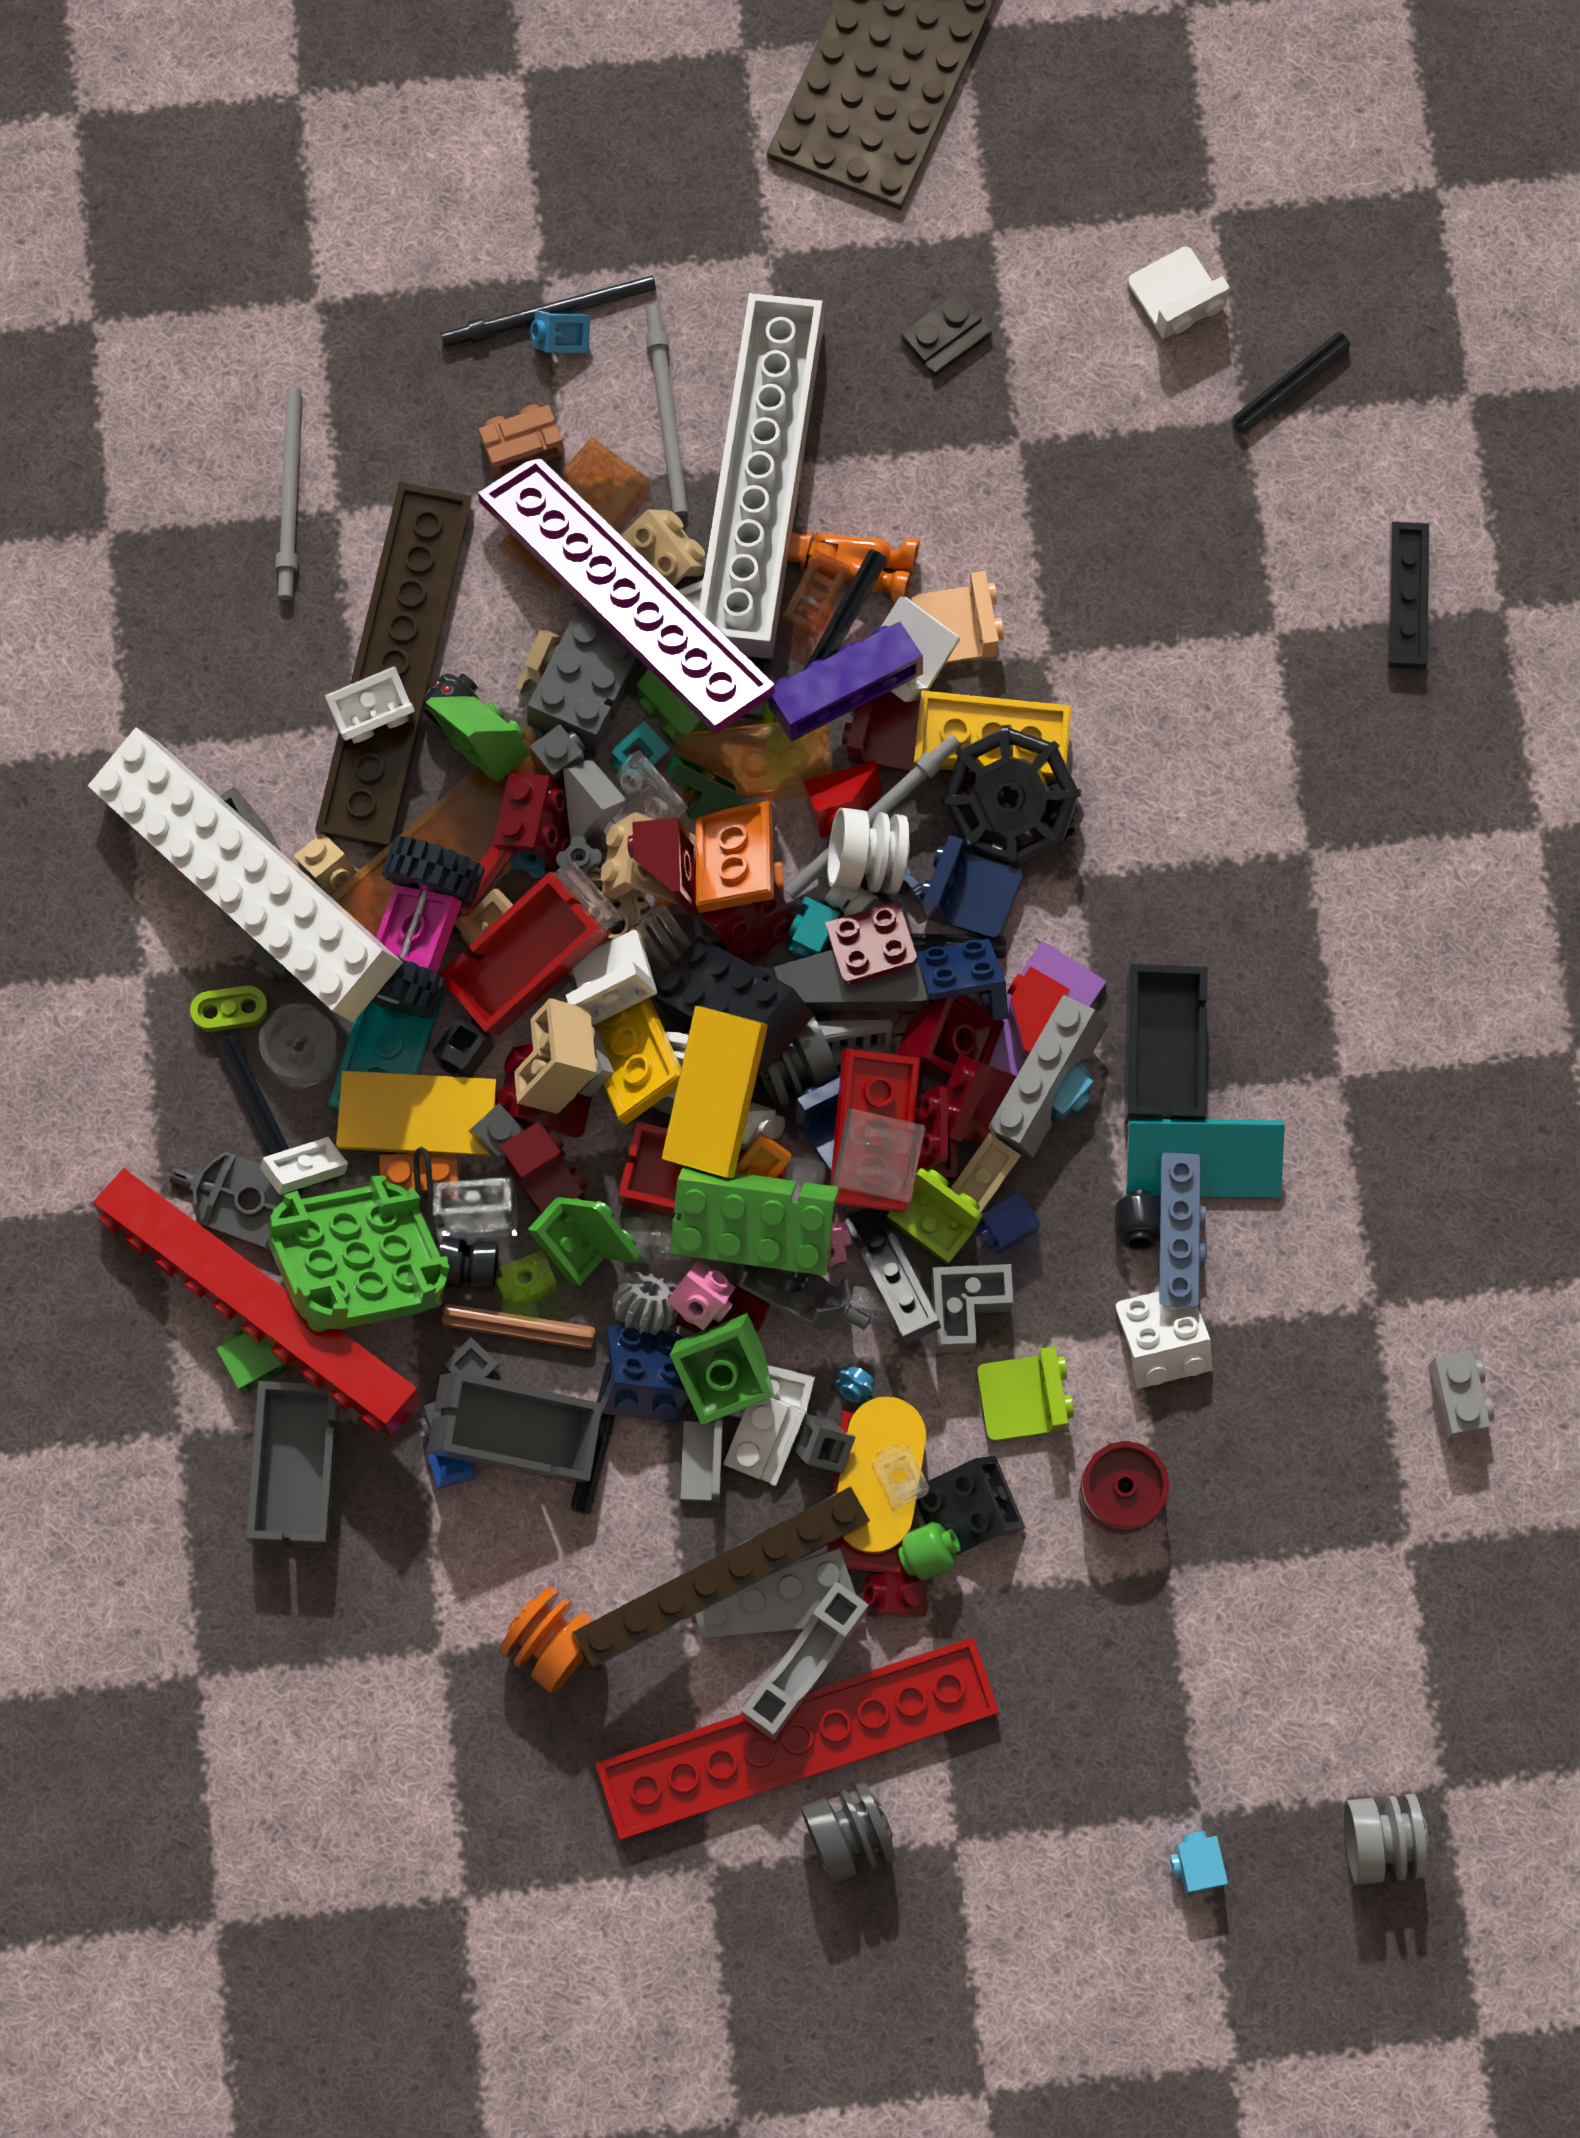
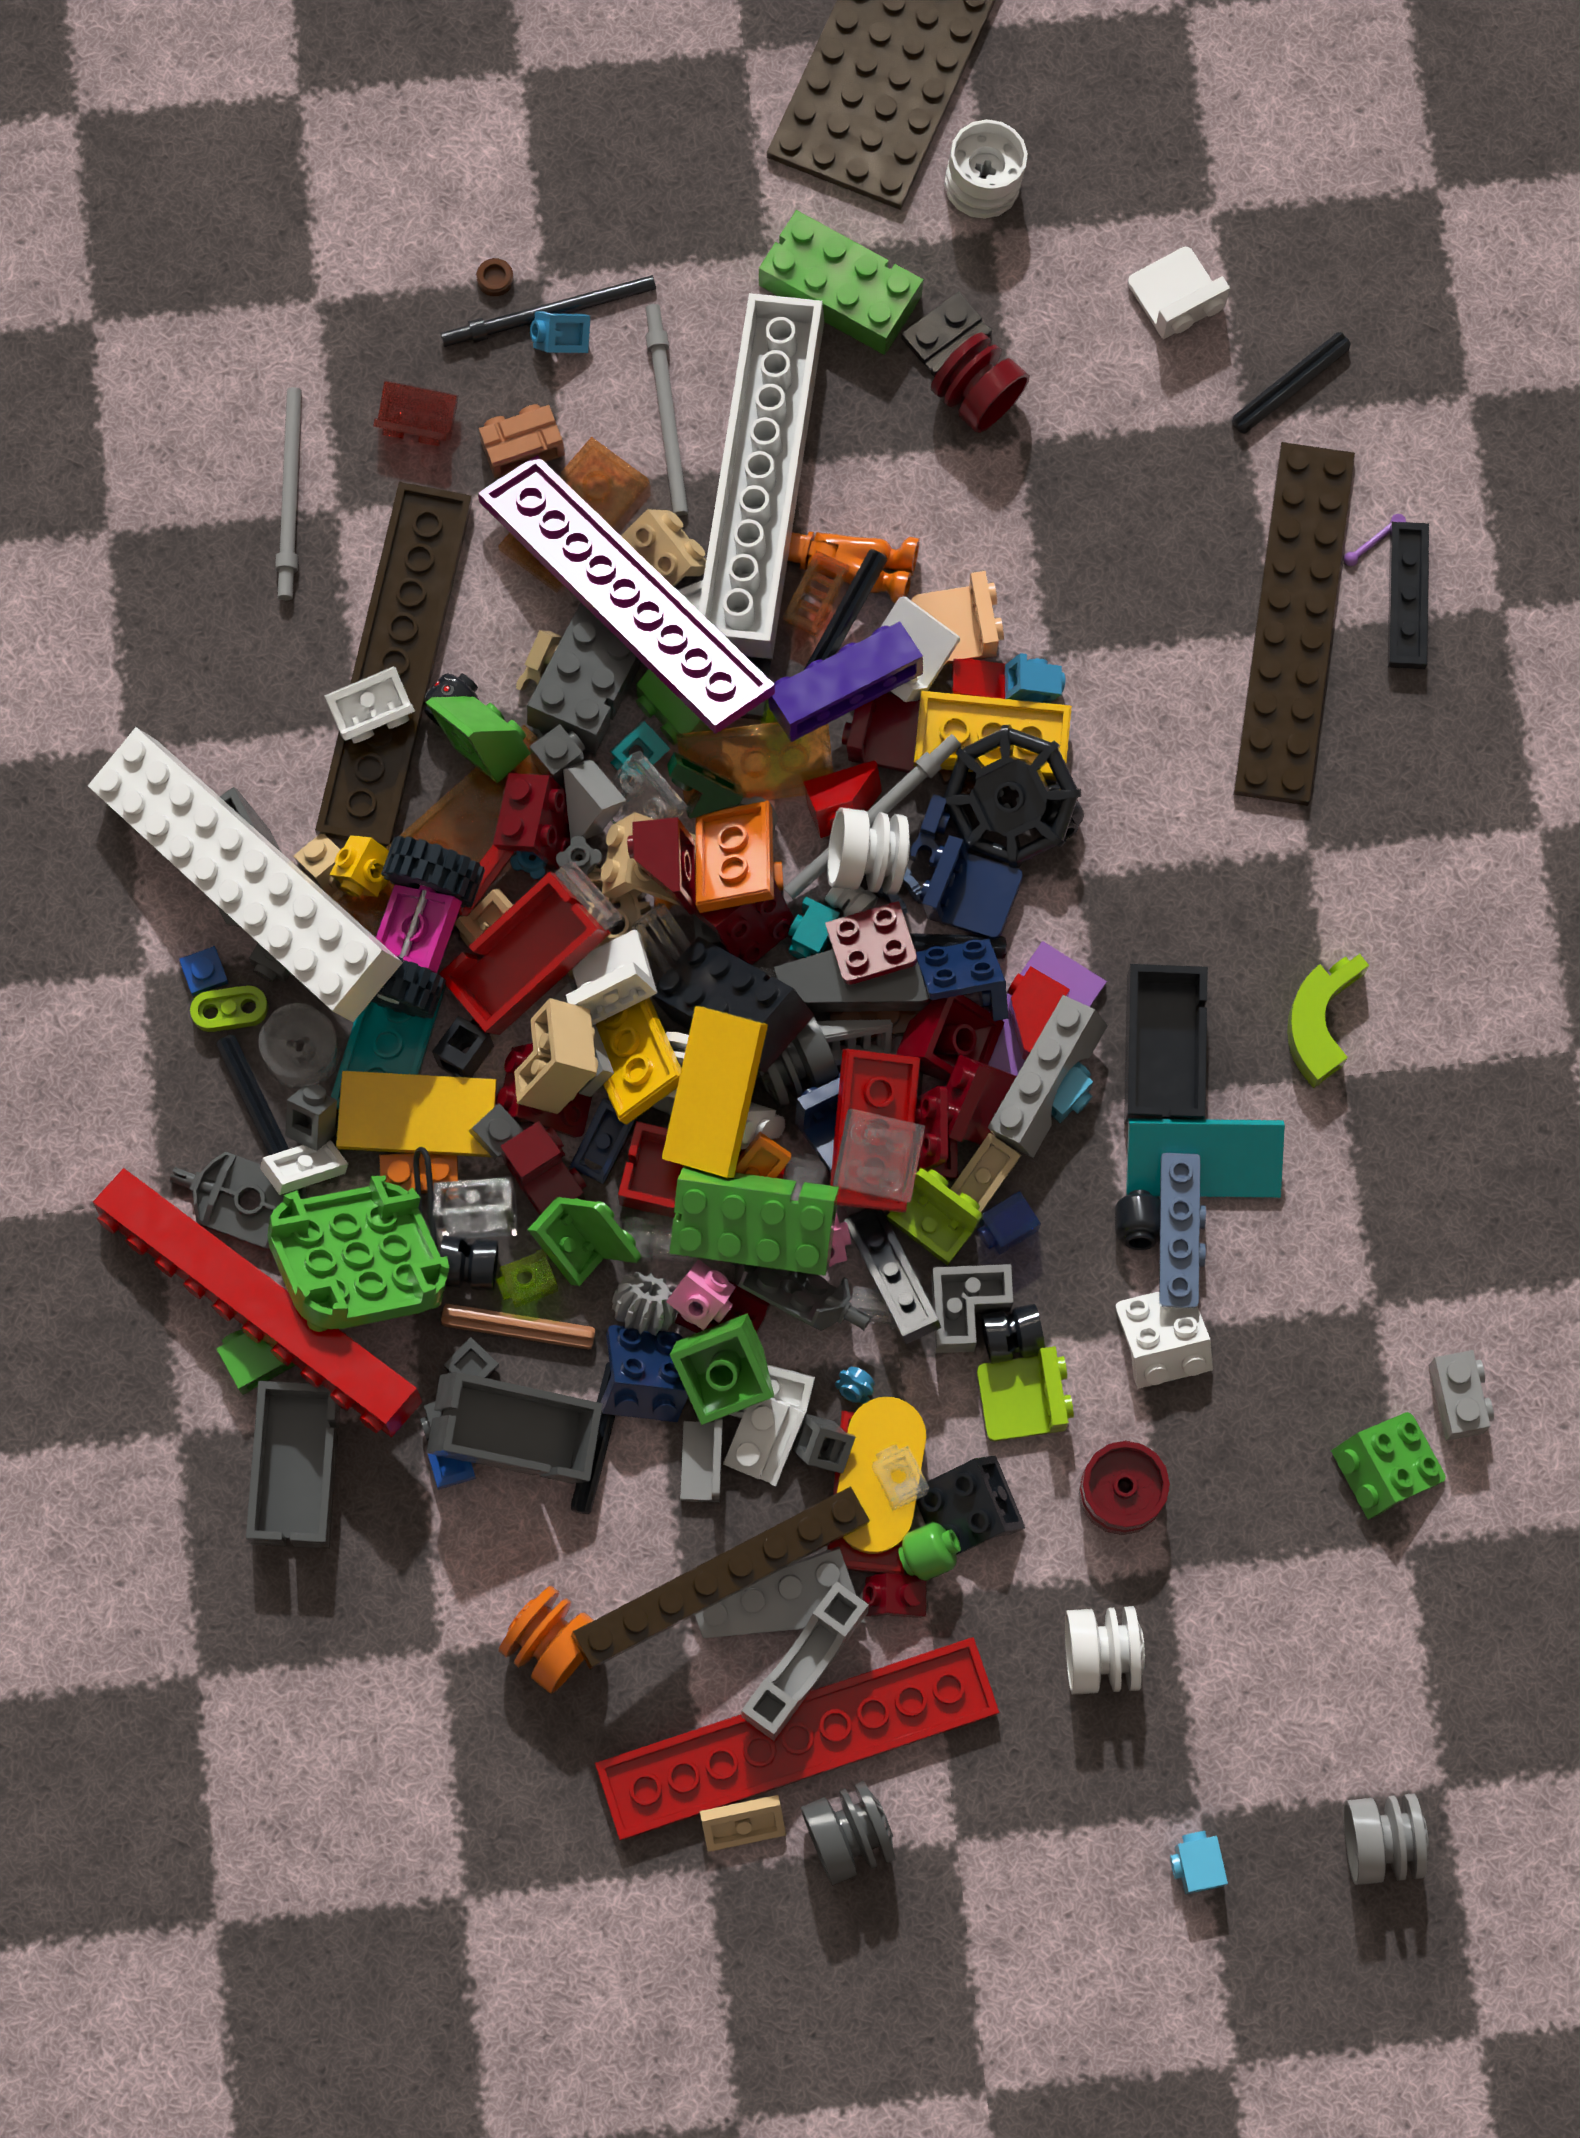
(203, 971): none -> blue plate
(311, 1107): none -> dark grey brick
(360, 867): none -> yellow brick
(416, 412): none -> clear red bracket
(494, 277): none -> reddish brown tile
(602, 1142): none -> dark blue slope
(743, 1823): none -> tan plate
(850, 280): none -> bright green piece
(934, 822): none -> dark blue plate
(978, 678): none -> red slope
(979, 382): none -> dark red wheel
(990, 151): none -> white wheel
(1026, 1330): none -> black wheel
(1033, 680): none -> dark azure brick
(1103, 1650): none -> white wheel
(1294, 624): none -> dark brown plate
(1307, 1032): none -> lime arch
(1351, 558): none -> medium lavender hinge
(1388, 1464): none -> bright green bracket

